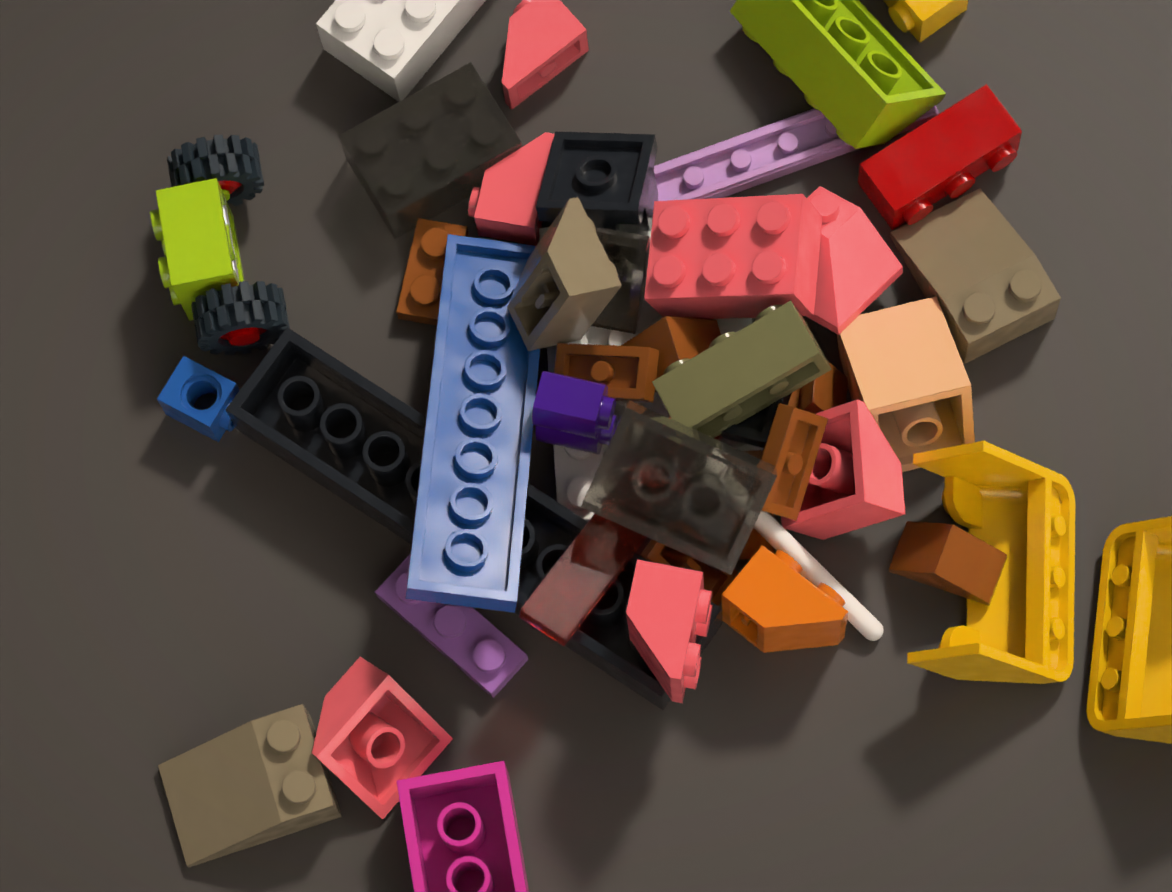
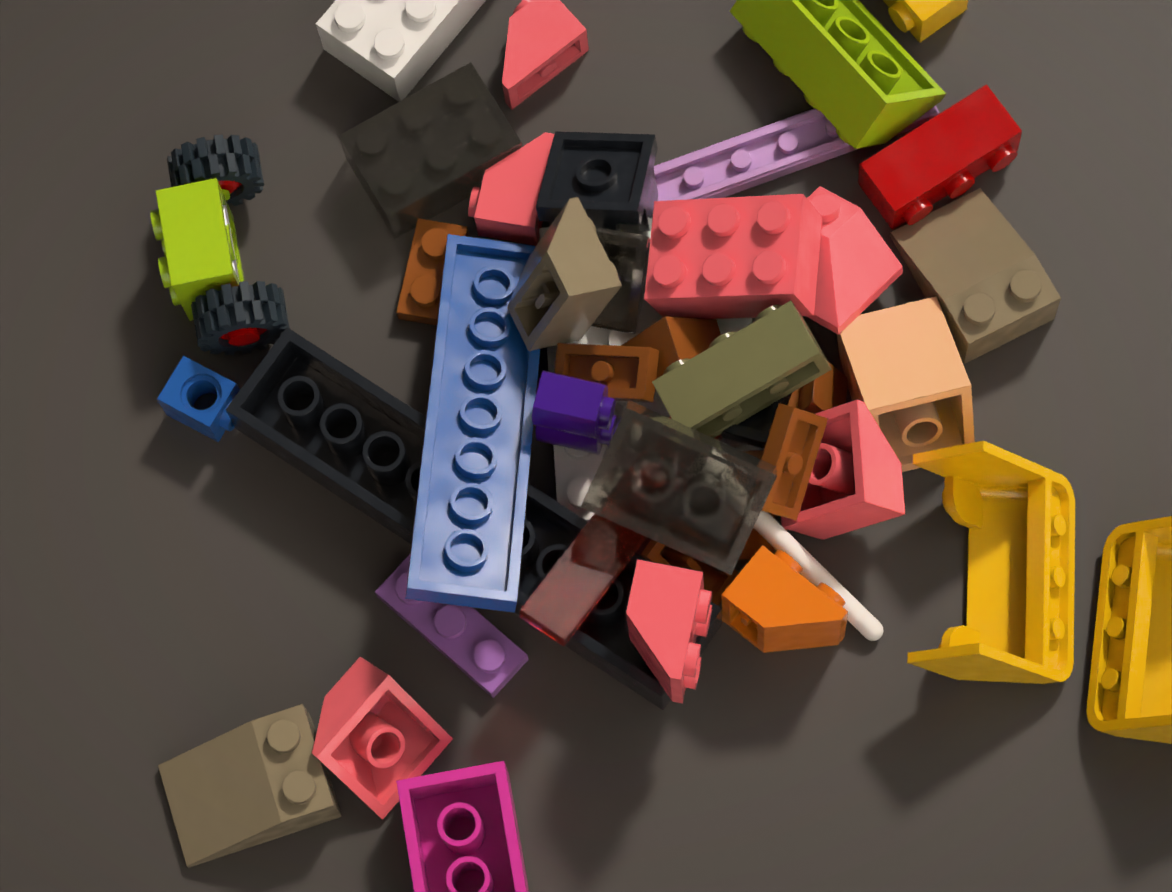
(948, 560): dark orange slope -> none

